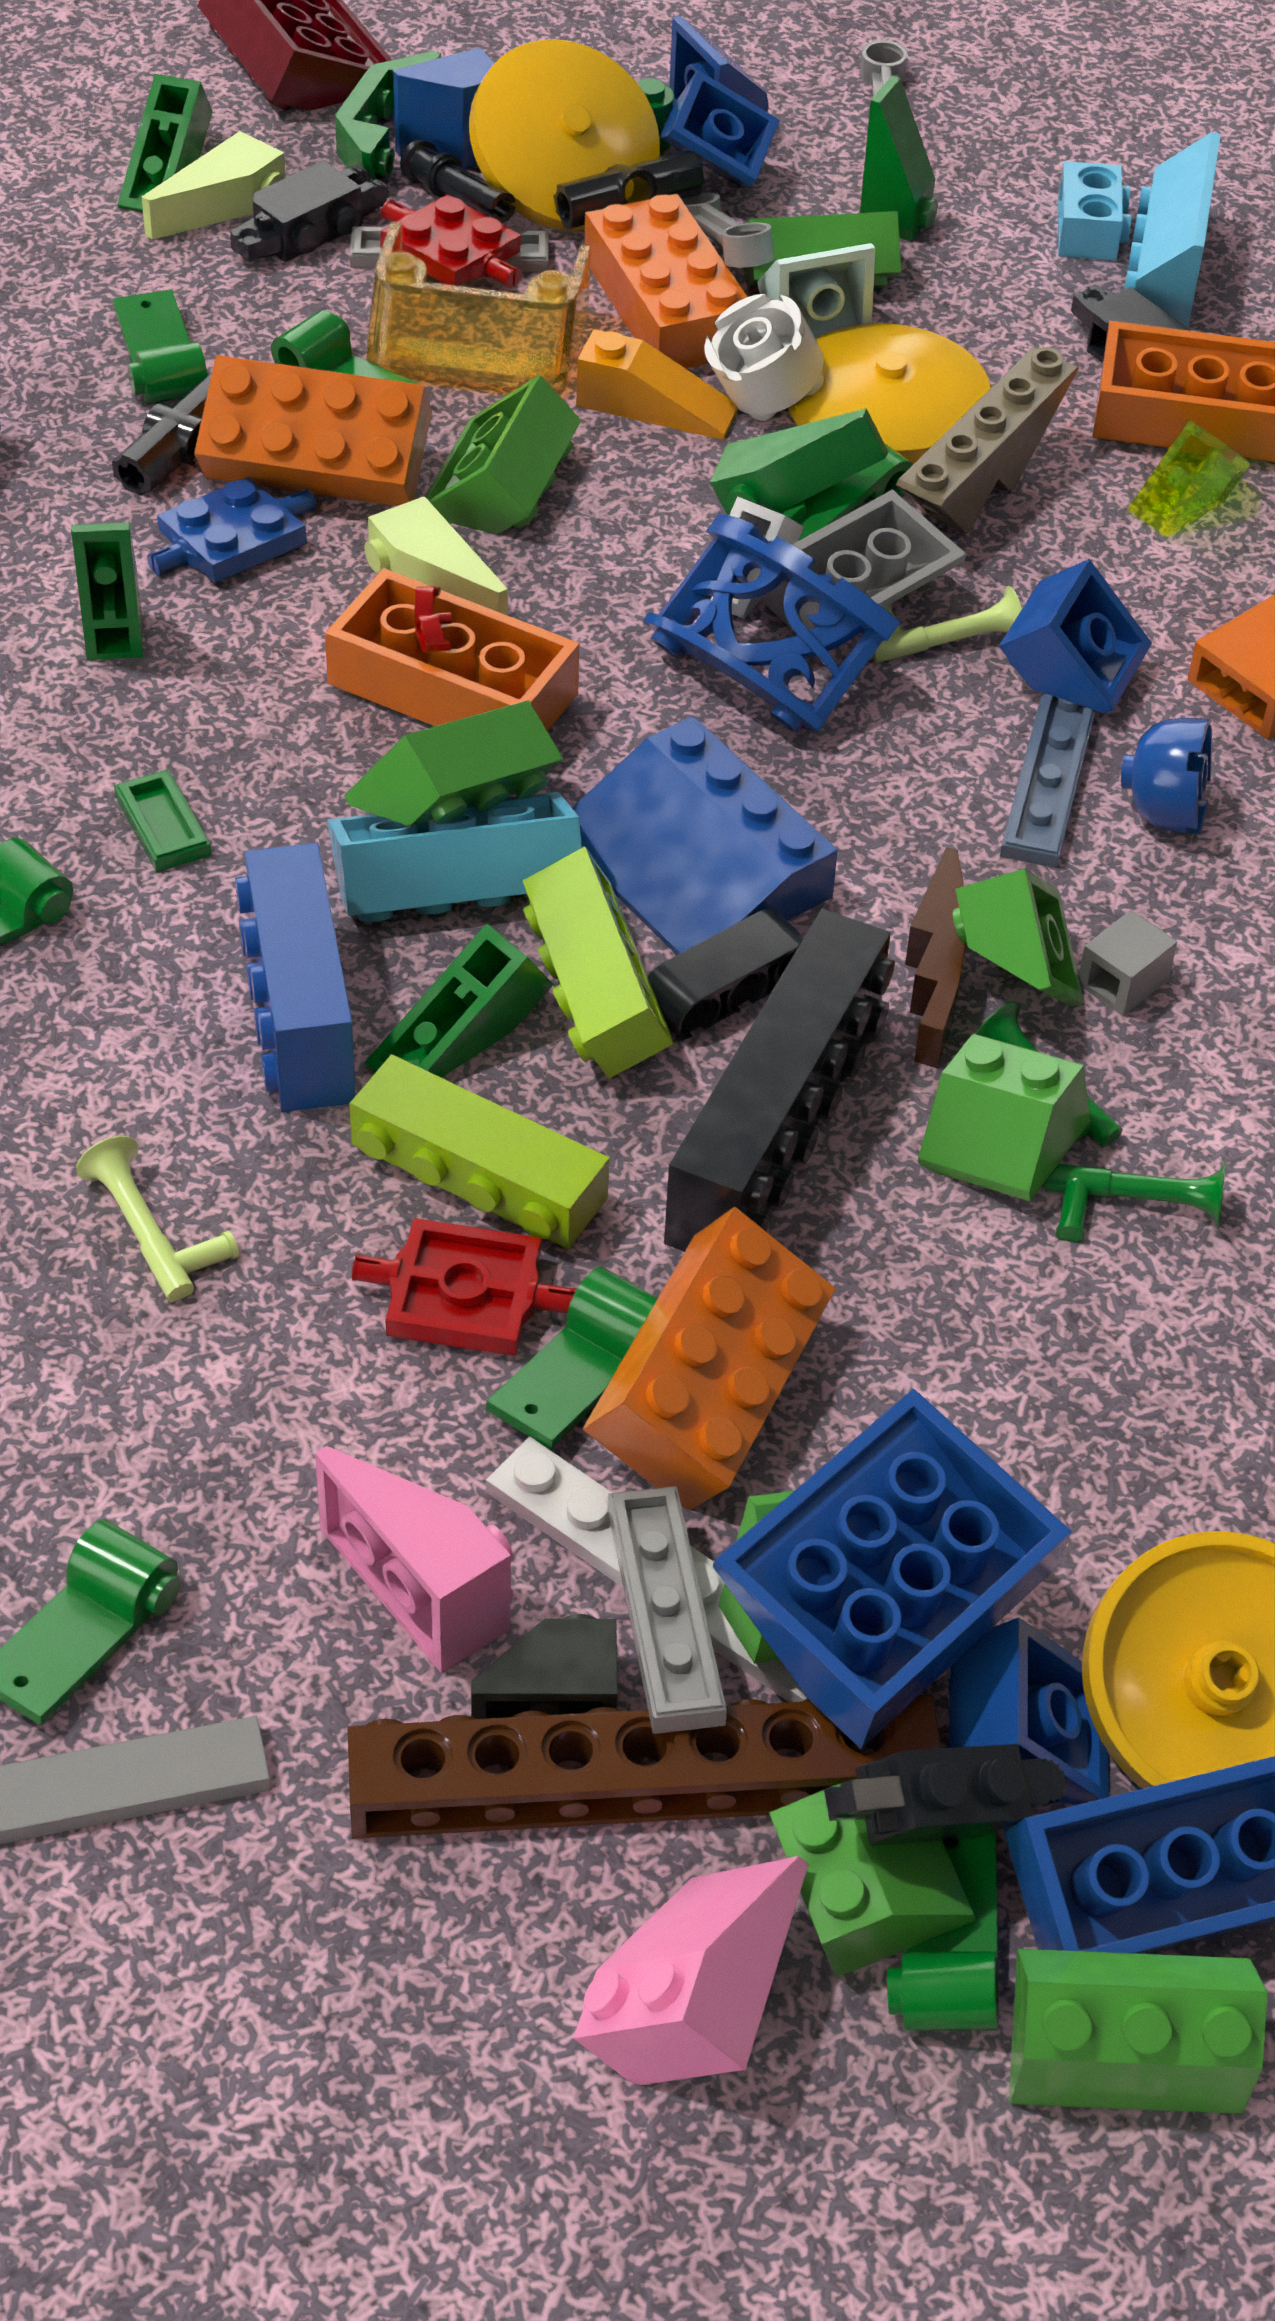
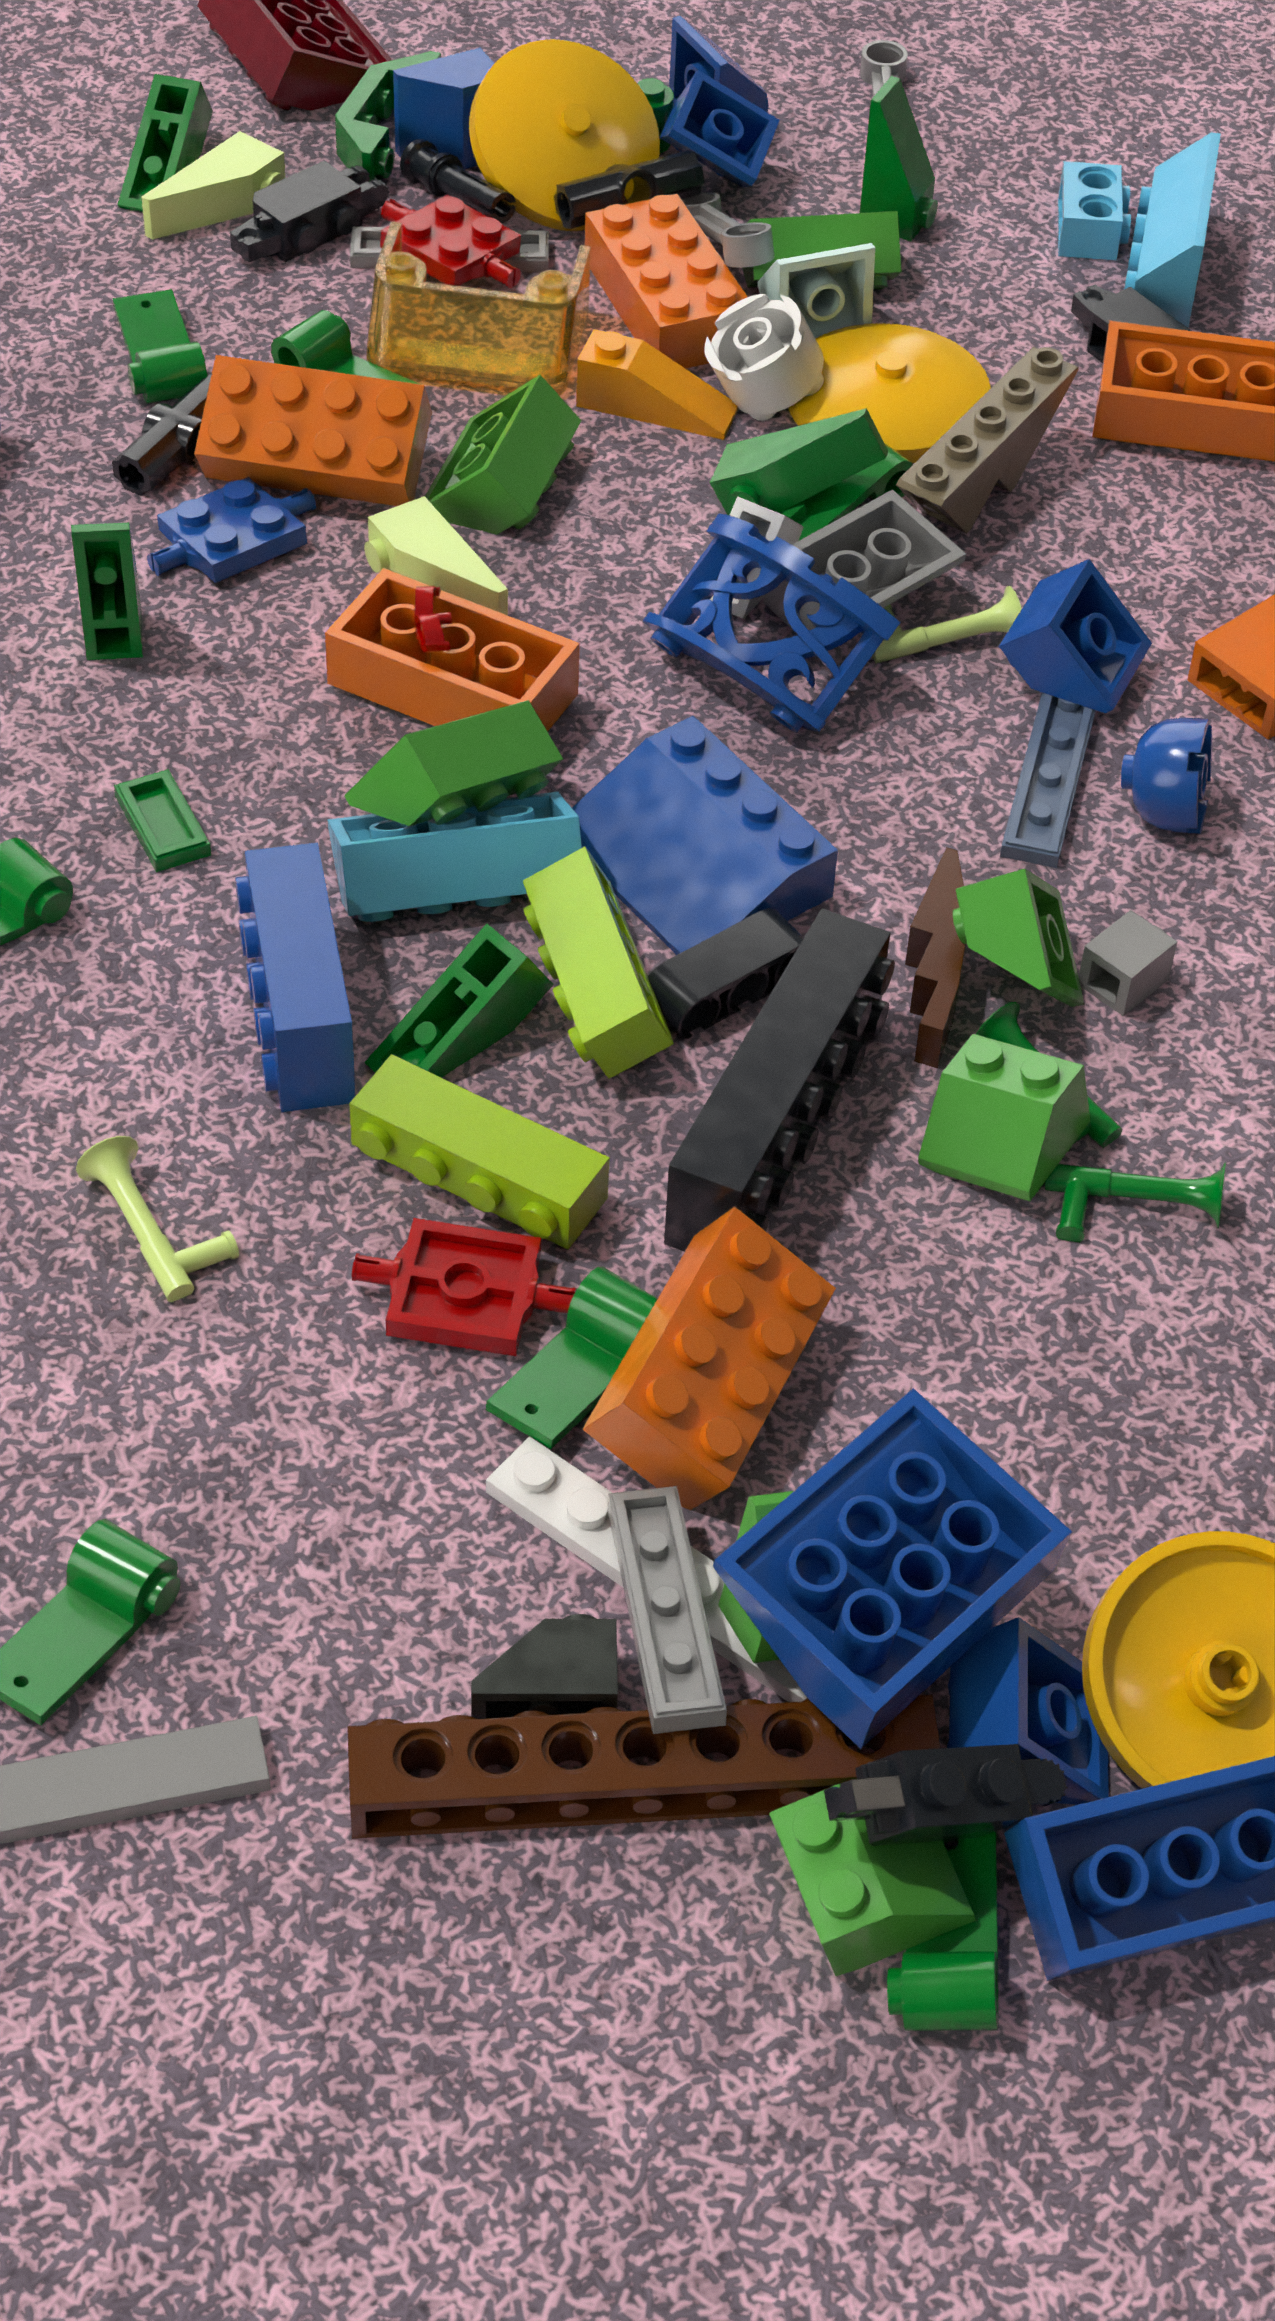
(419, 1555): bright pink slope -> none
(693, 1977): bright pink slope -> none
(1136, 2031): bright green slope -> none
(1188, 481): clear neon green slope -> none

